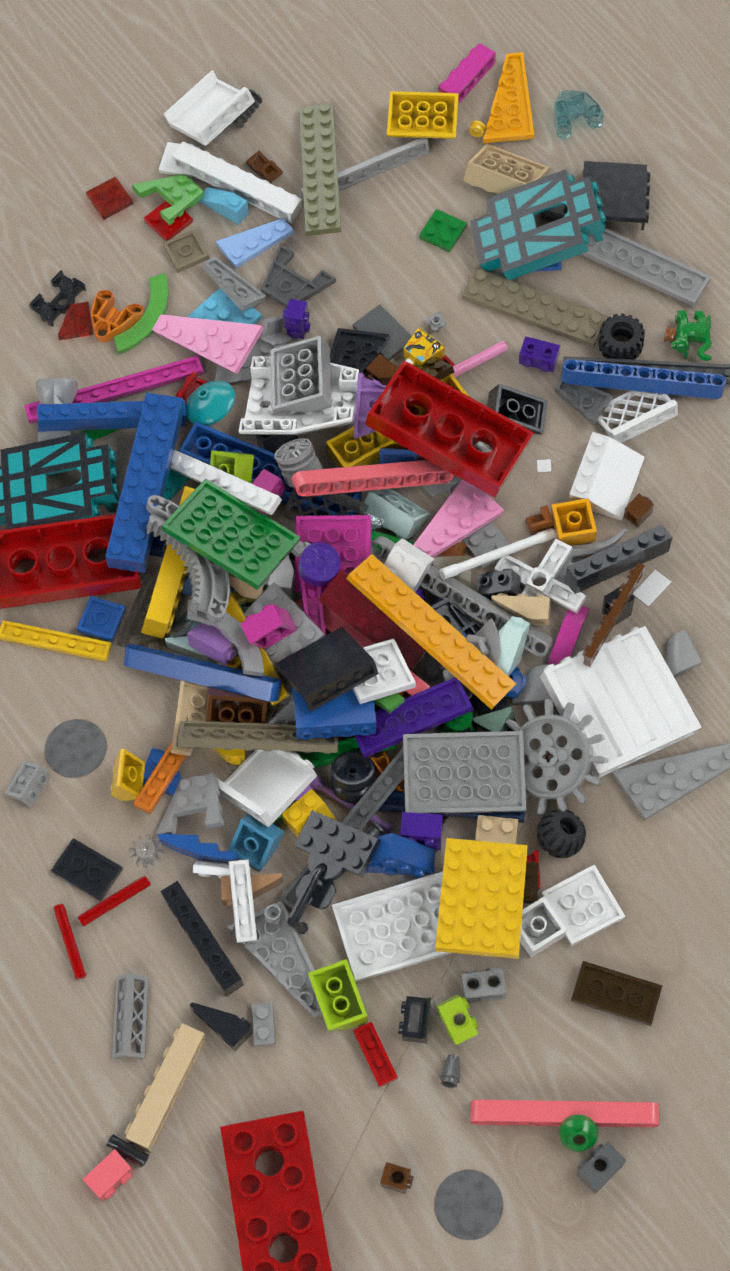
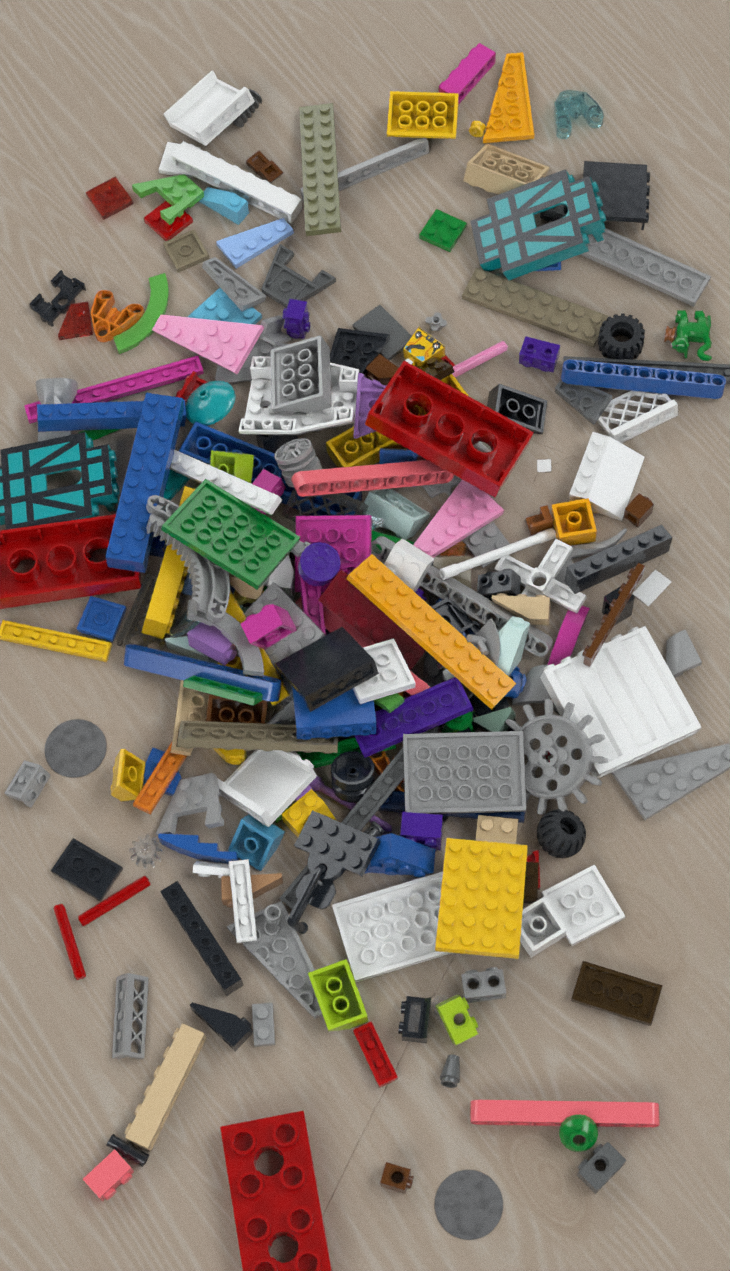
(223, 690): none -> green tile

